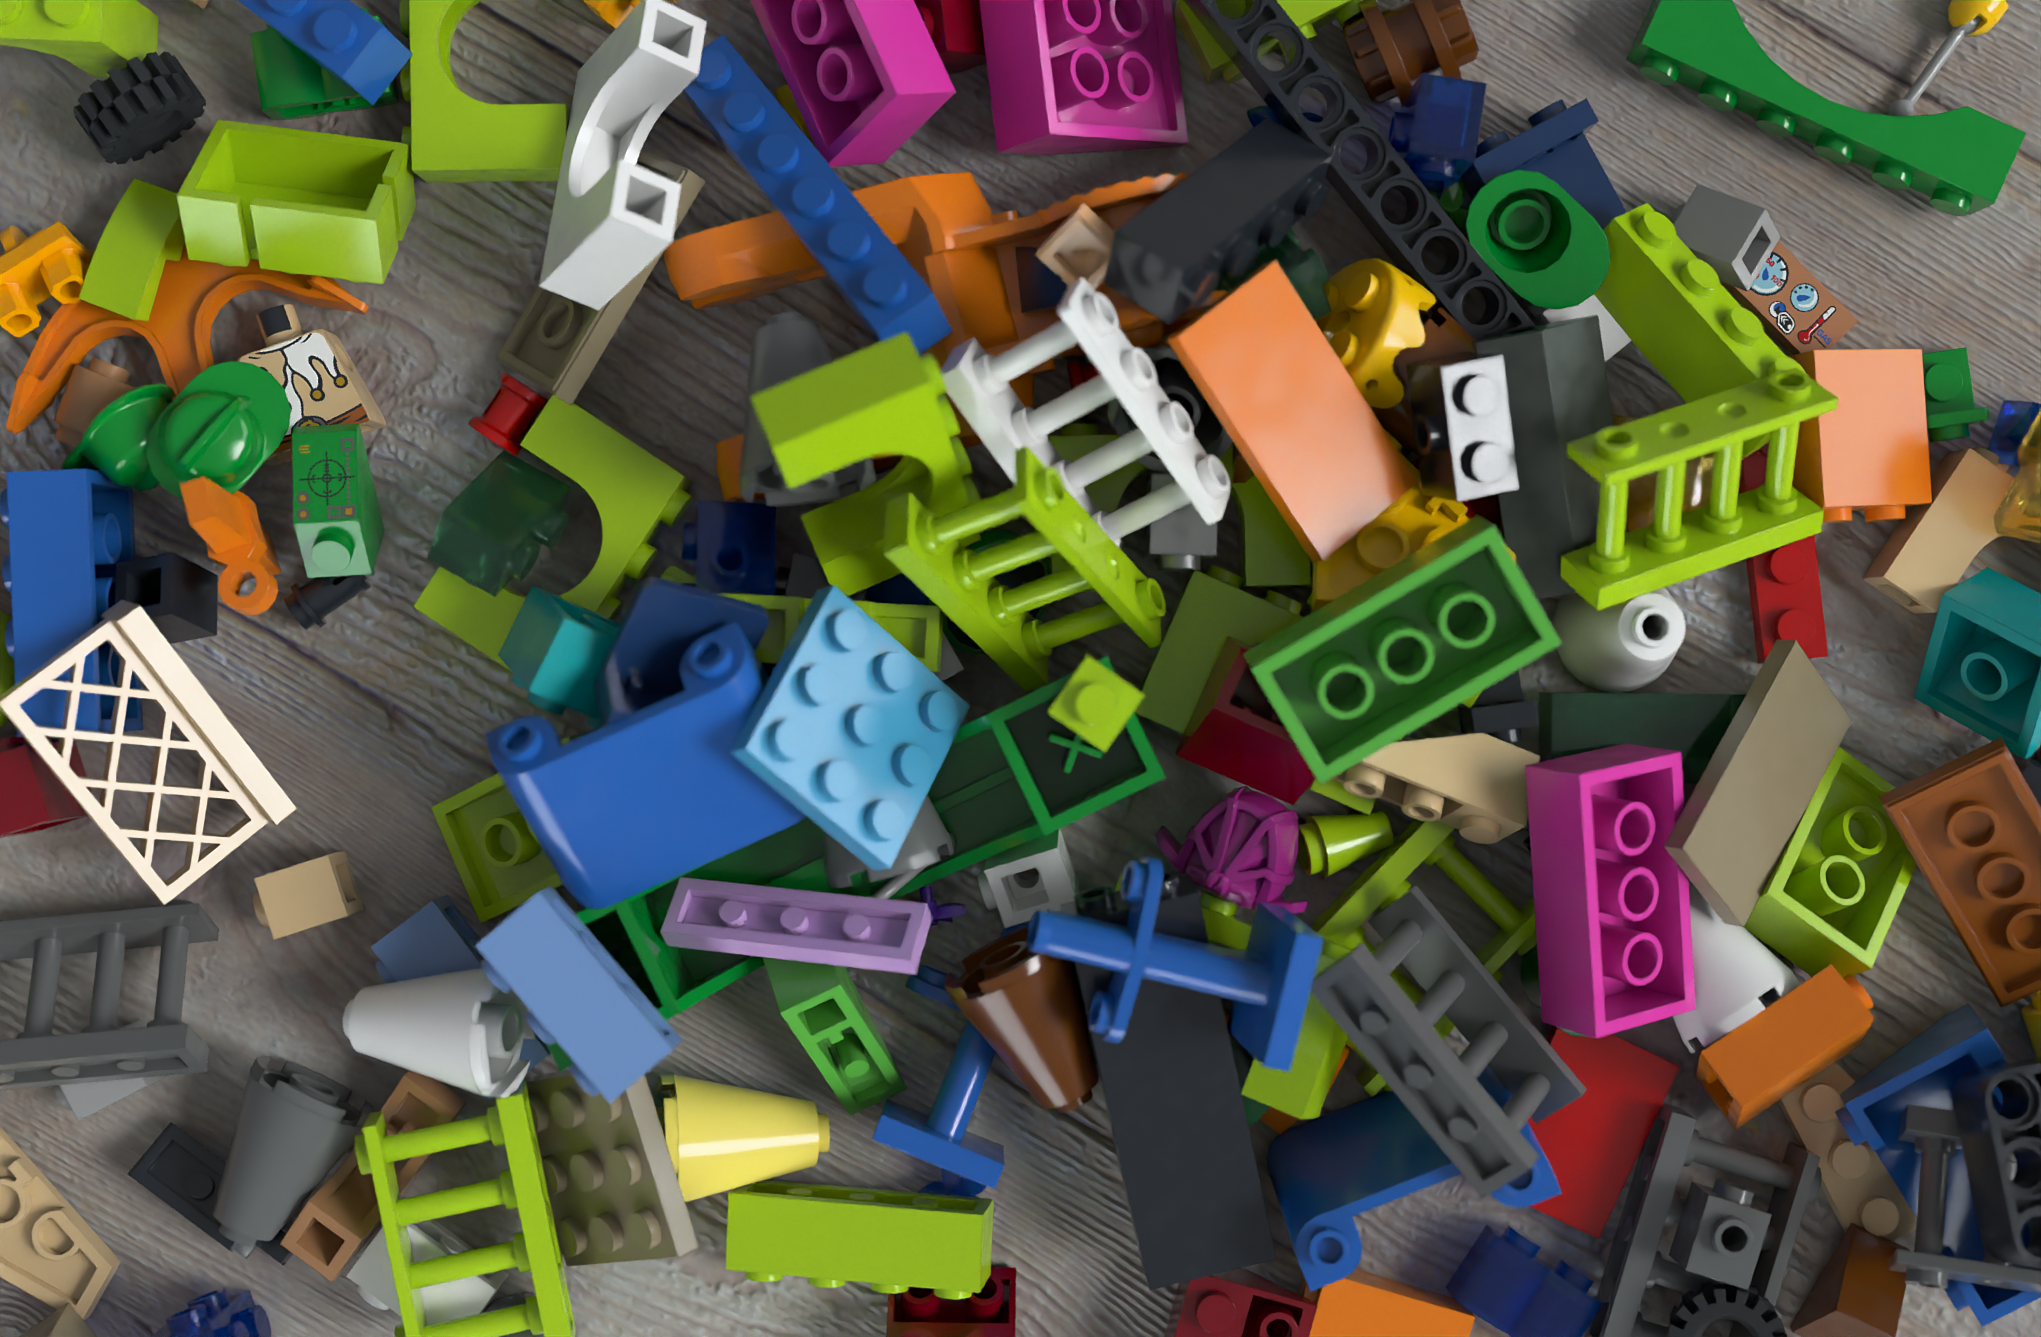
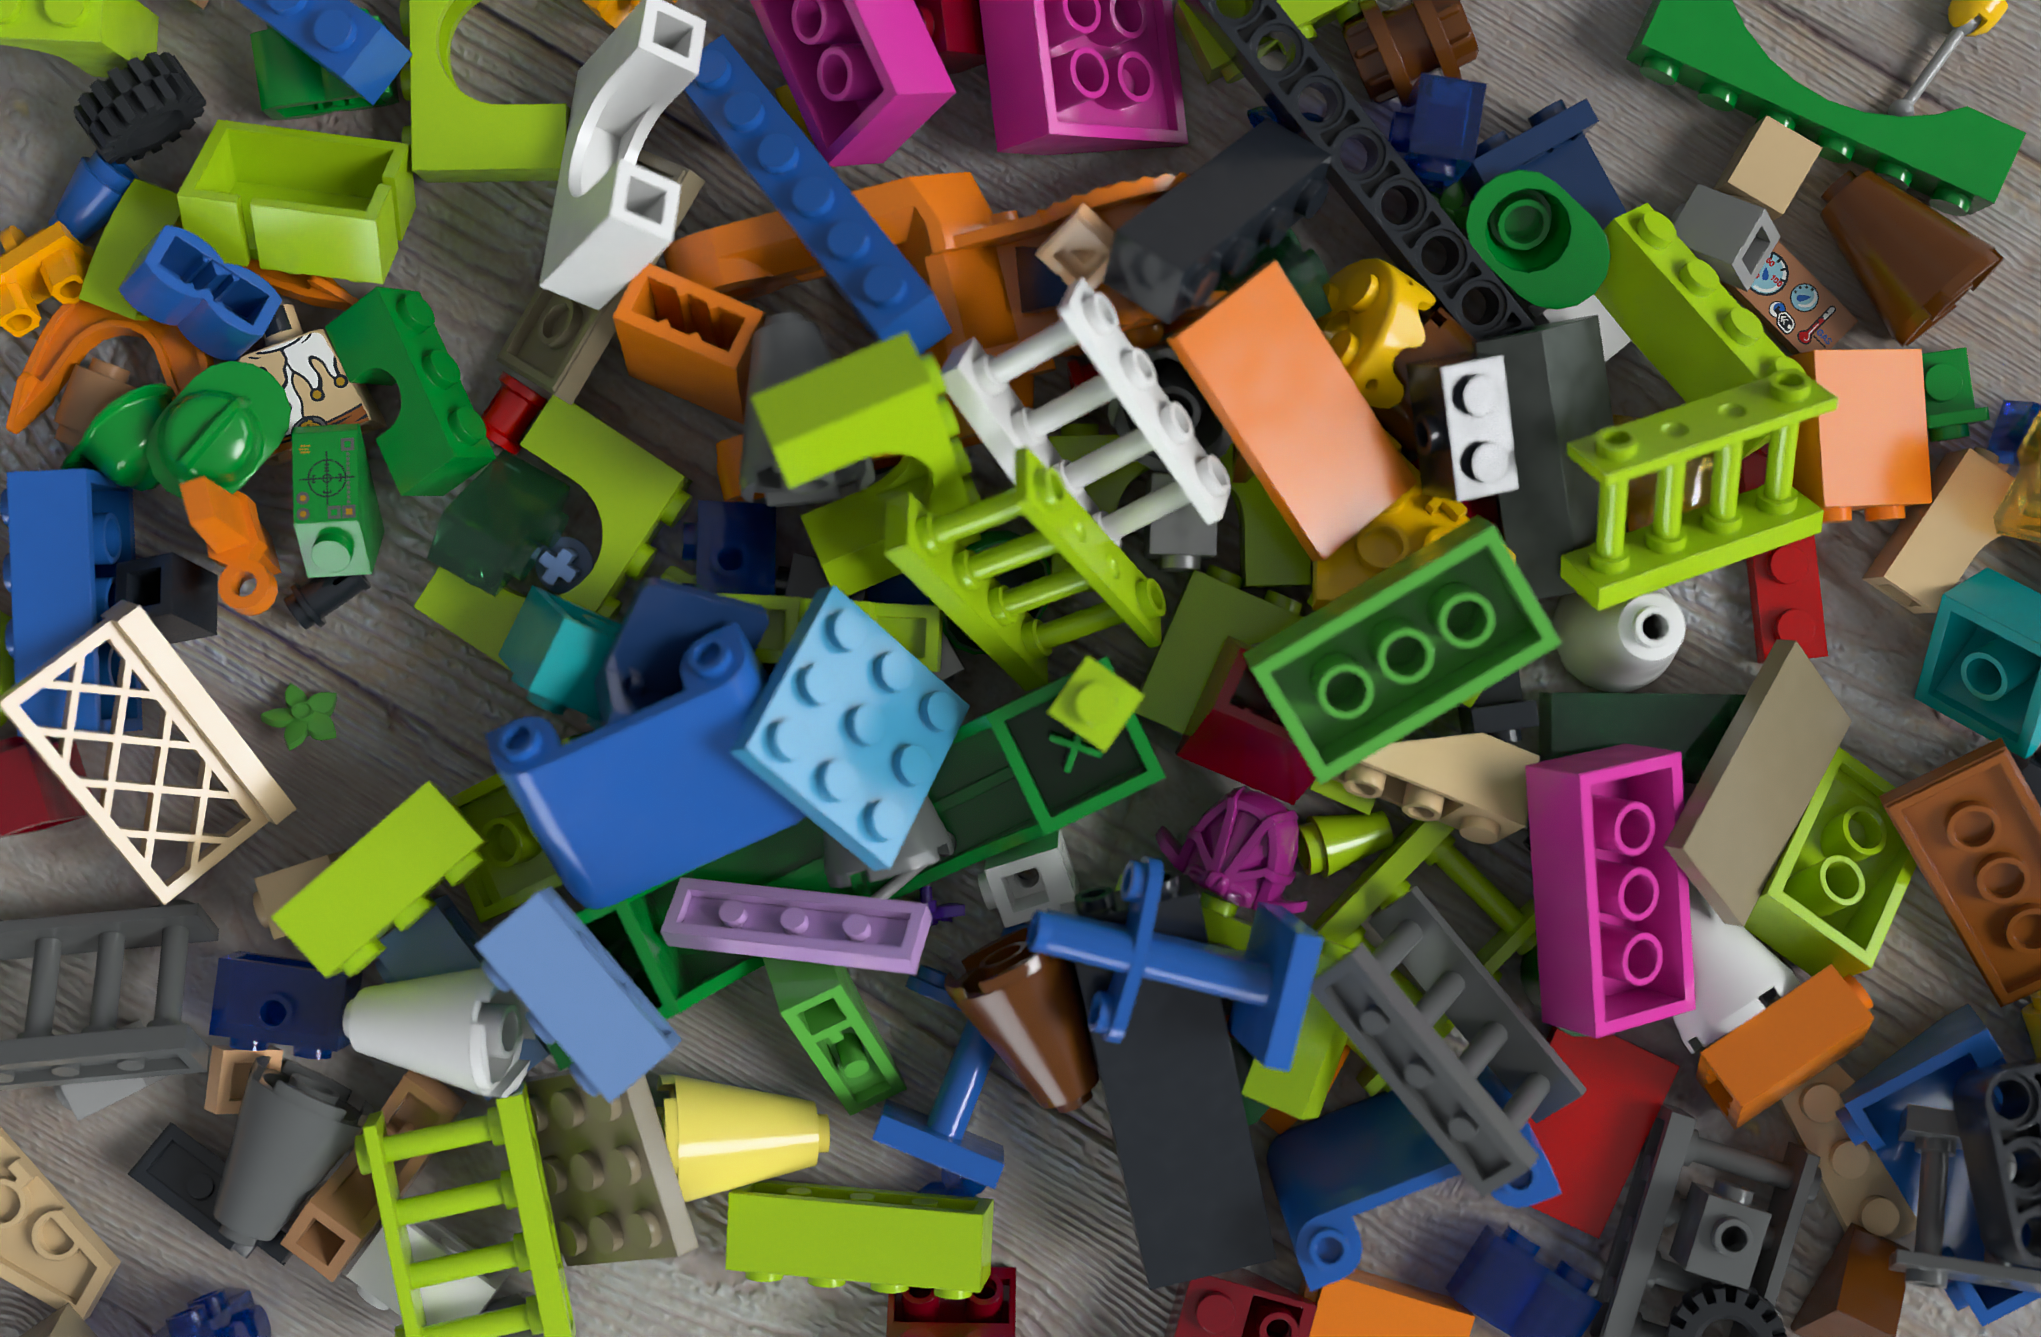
(92, 195): none -> blue cone
(189, 286): none -> blue brick
(229, 1075): none -> light nougat plate
(282, 1003): none -> clear blue brick
(303, 716): none -> bright green plant
(383, 882): none -> lime piece
(438, 433): none -> green arch
(564, 564): none -> medium blue piece
(688, 340): none -> orange brick
(1768, 166): none -> tan brick
(1904, 253): none -> reddish brown cone

